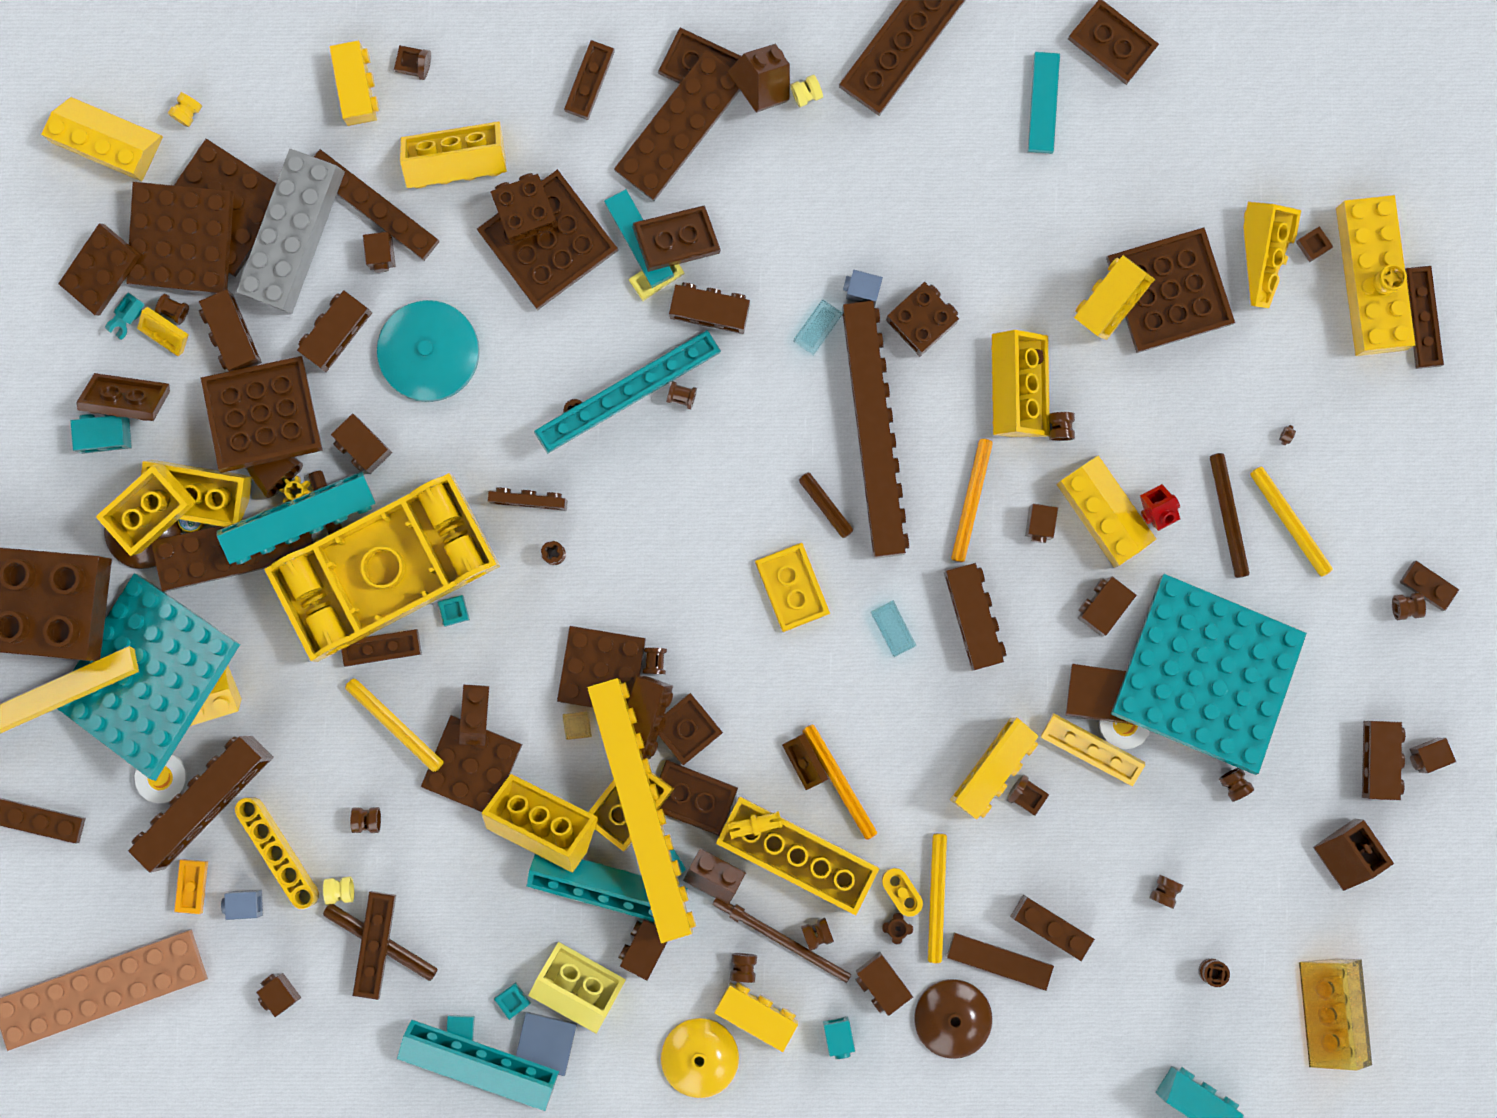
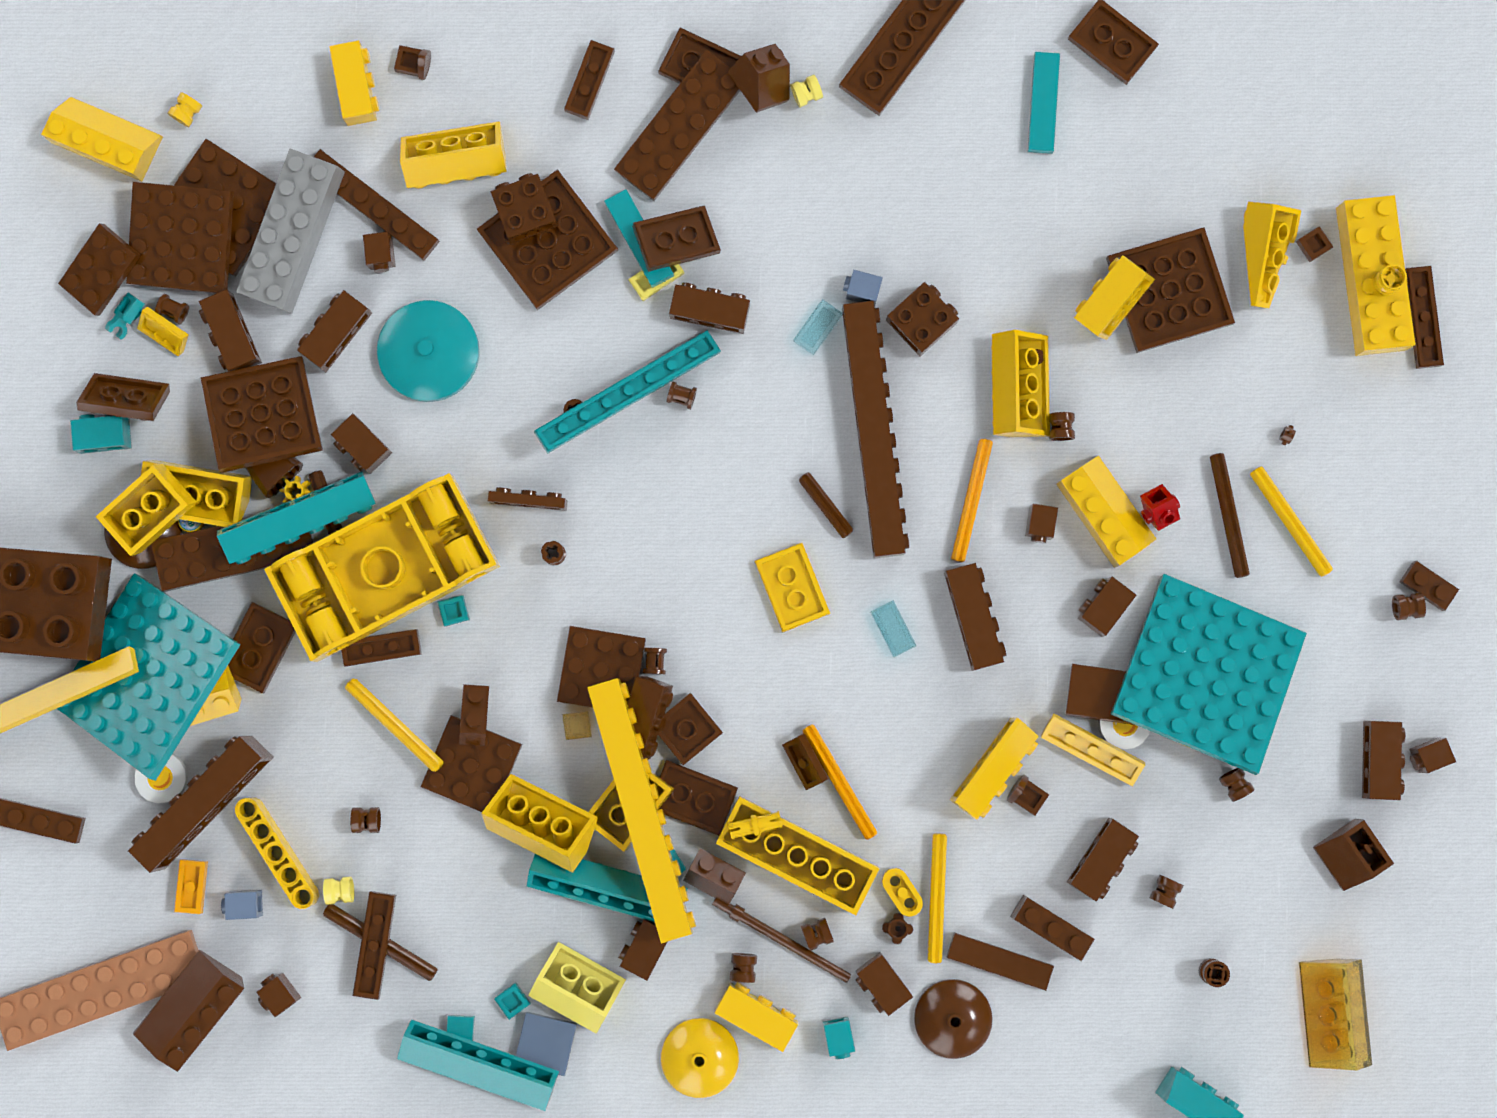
(189, 1010): none -> reddish brown slope
(263, 643): none -> reddish brown tile
(1103, 859): none -> reddish brown brick

